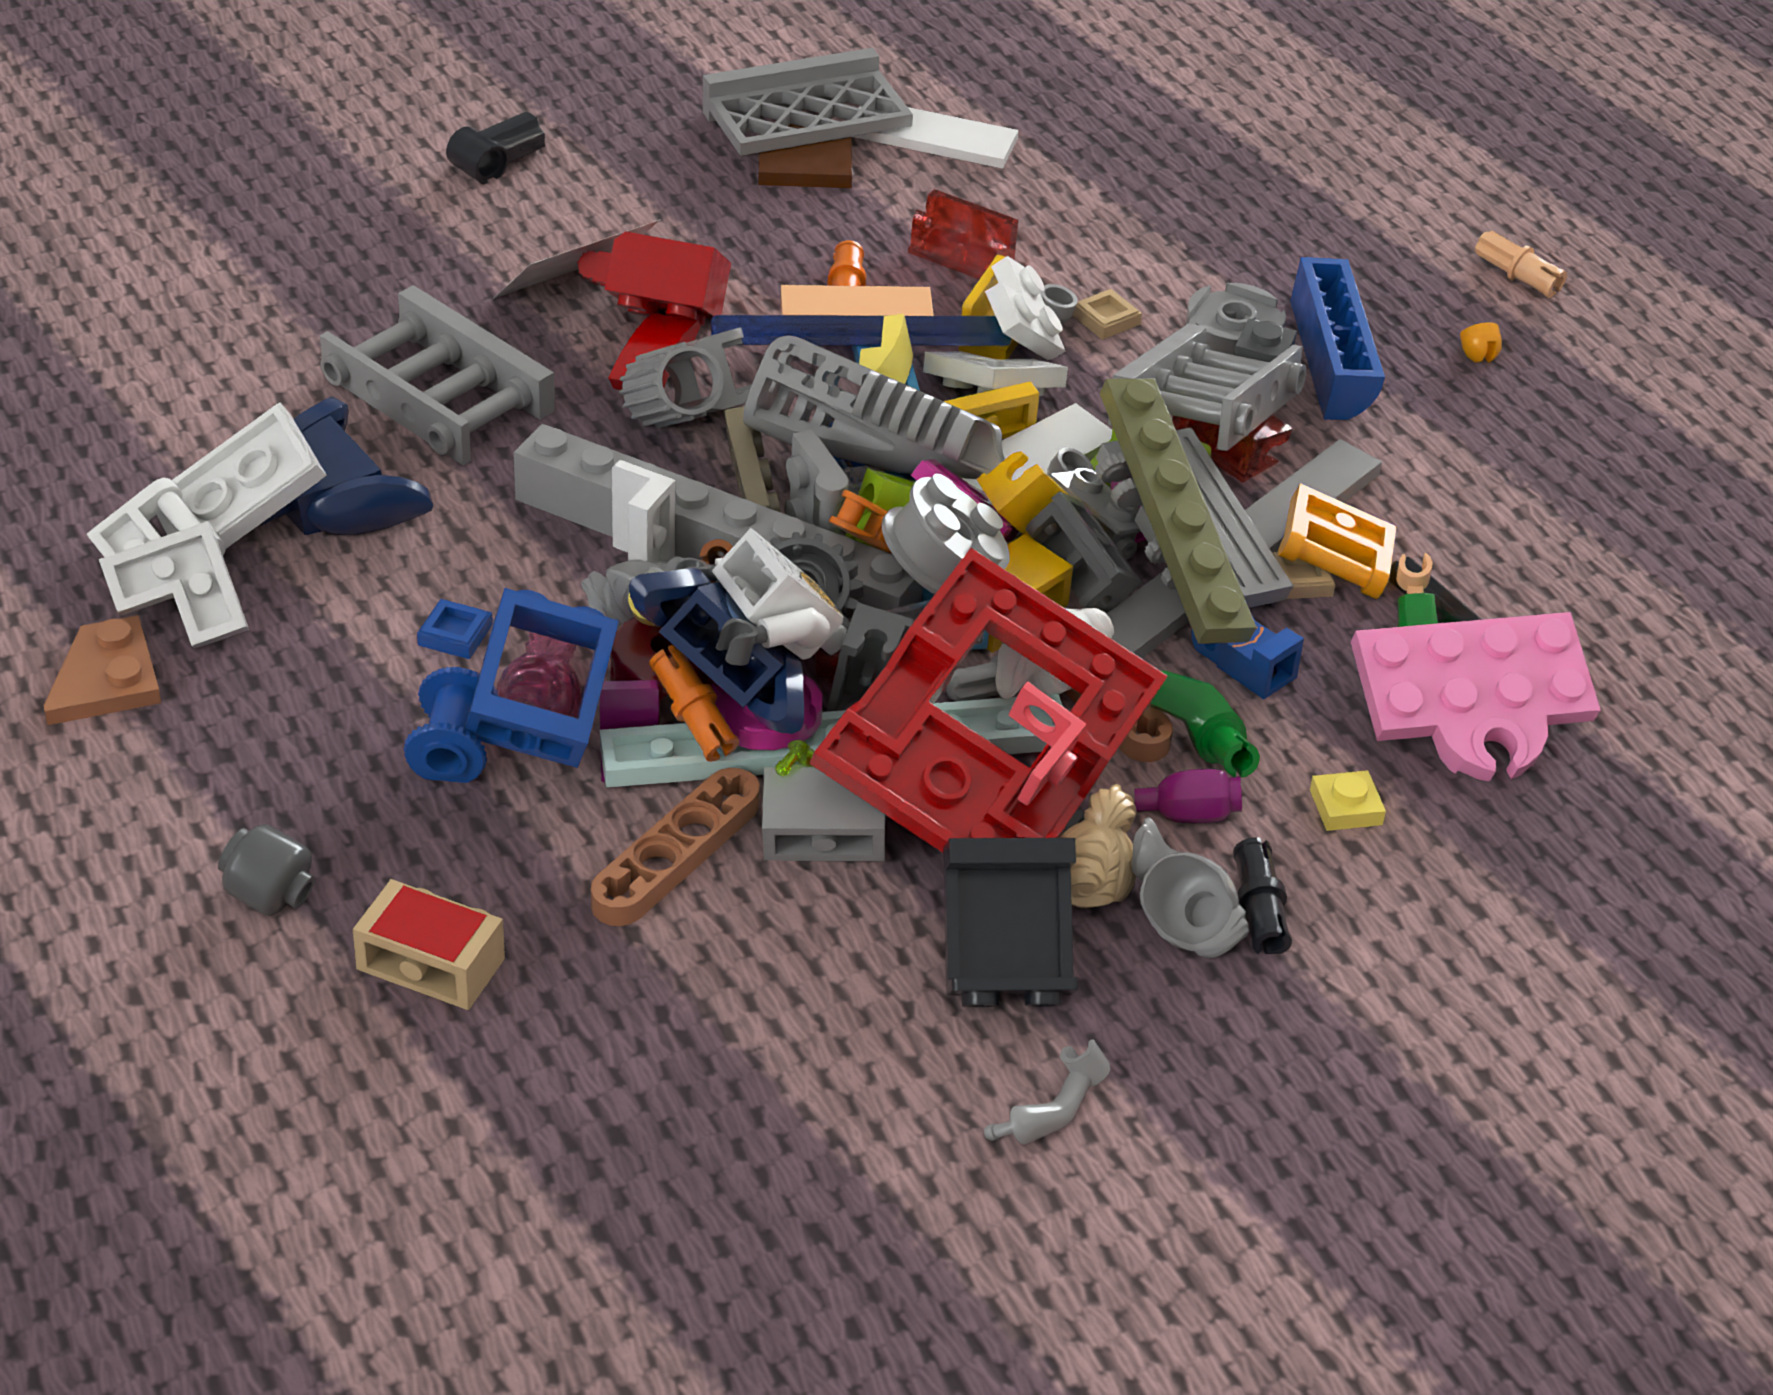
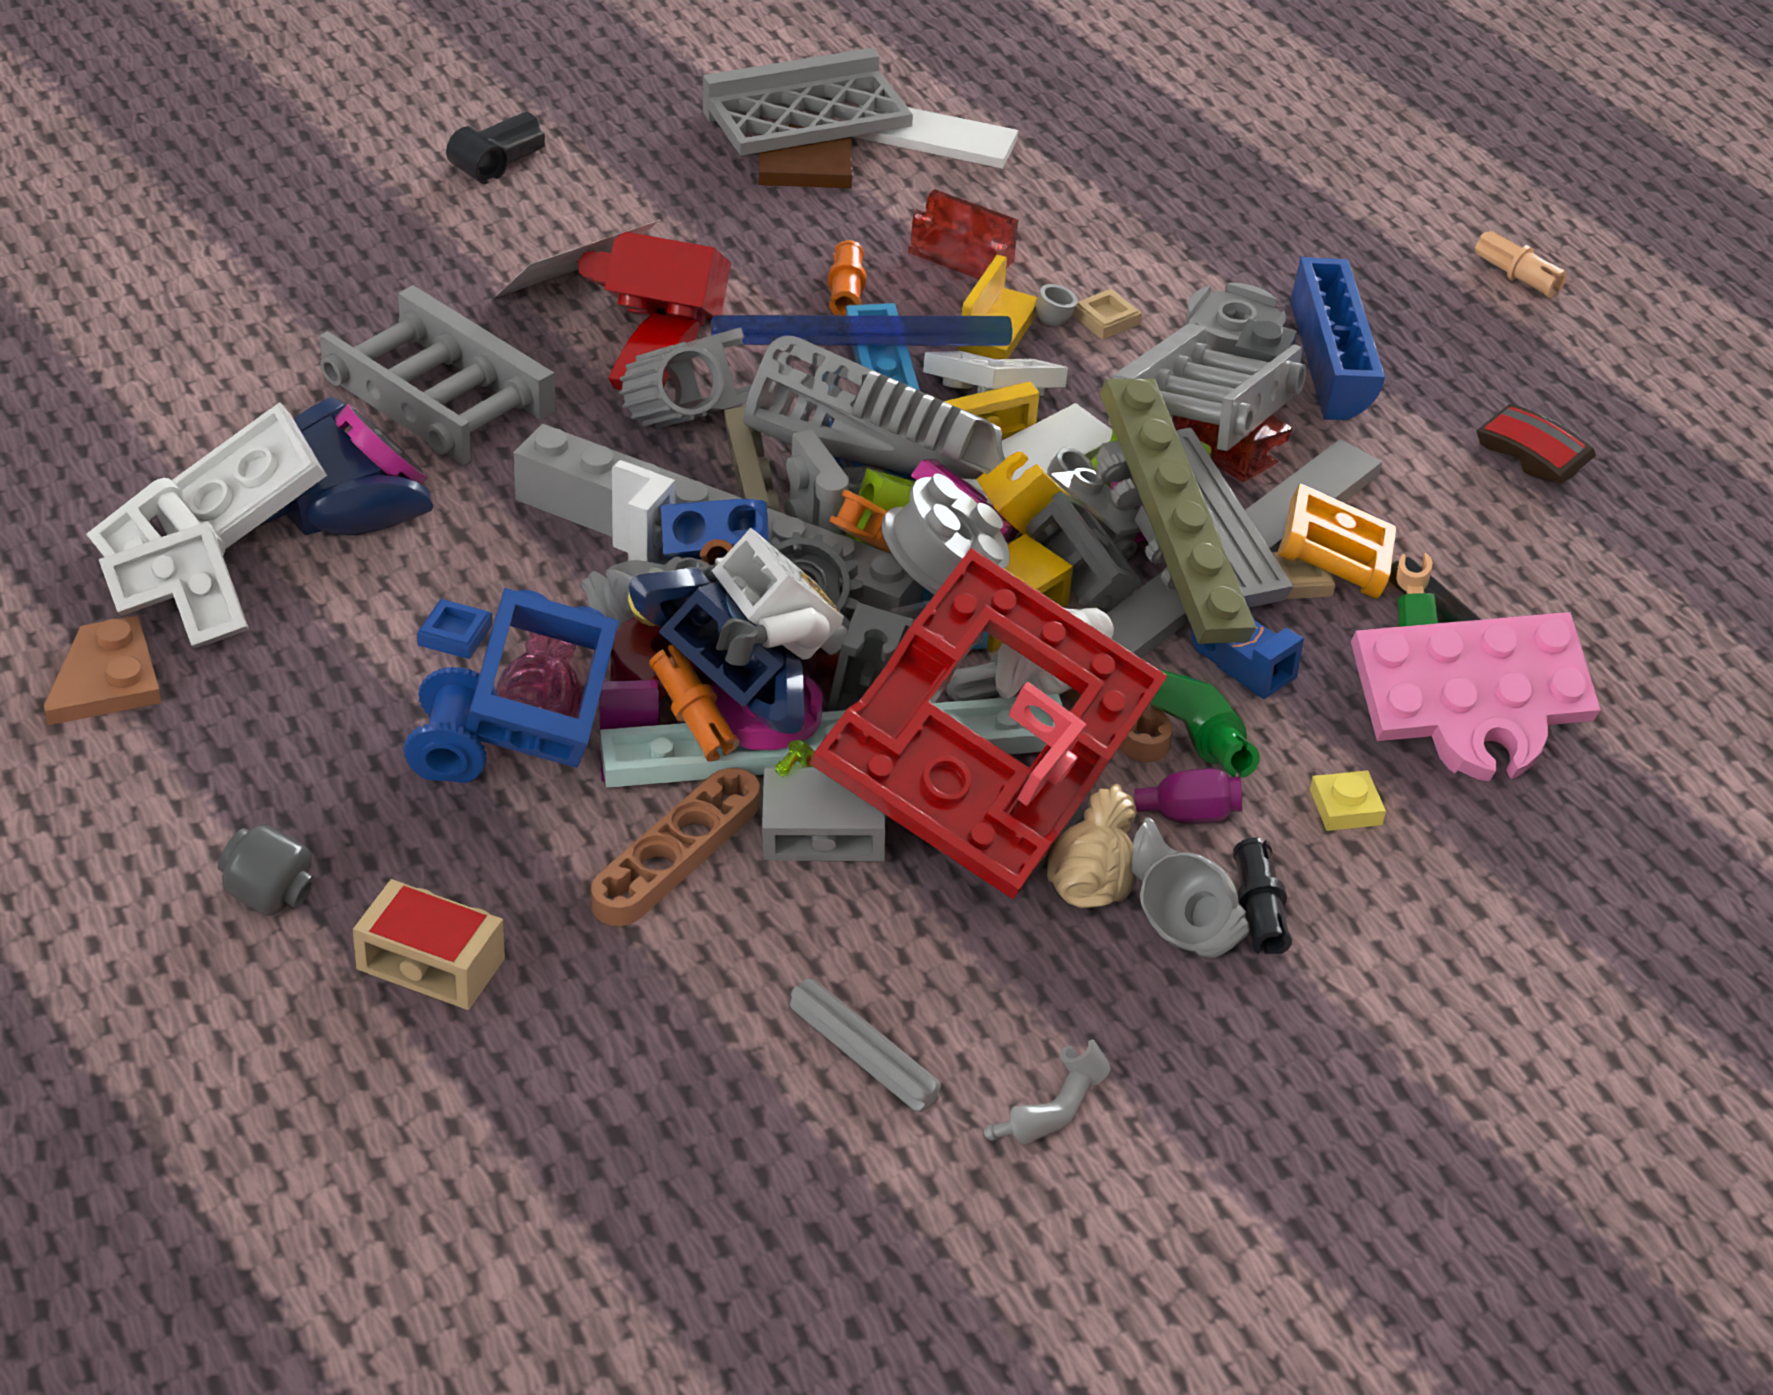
(378, 445): none -> dark pink tile
(693, 524): none -> blue leg
(855, 300): light nougat tile -> none
(865, 1045): none -> light grey axle
(895, 354): light yellow slope -> none
(1009, 920): black panel -> none
(1022, 309): white plate -> none
(1481, 341): light orange hinge -> none
(1542, 444): none -> slope

